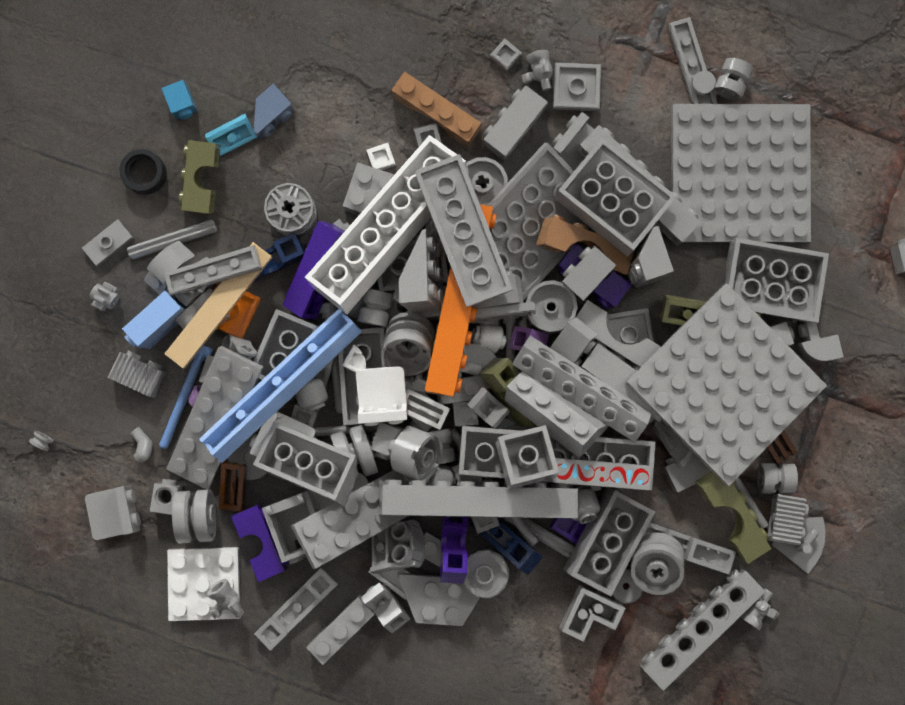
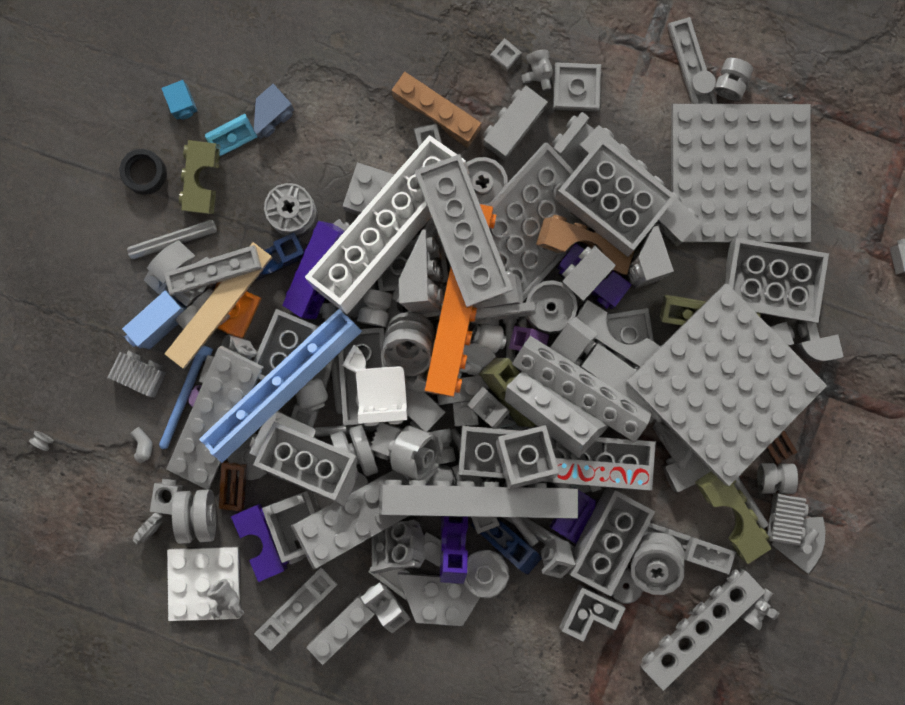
(104, 296): light grey gear -> none
(107, 242): light grey plate -> none
(112, 512): light grey bracket -> none
(148, 528): none -> light grey gear
(381, 157): white tile -> none
(442, 417): white tile -> none
(557, 558): none -> light grey brick
(587, 506): light grey head -> none

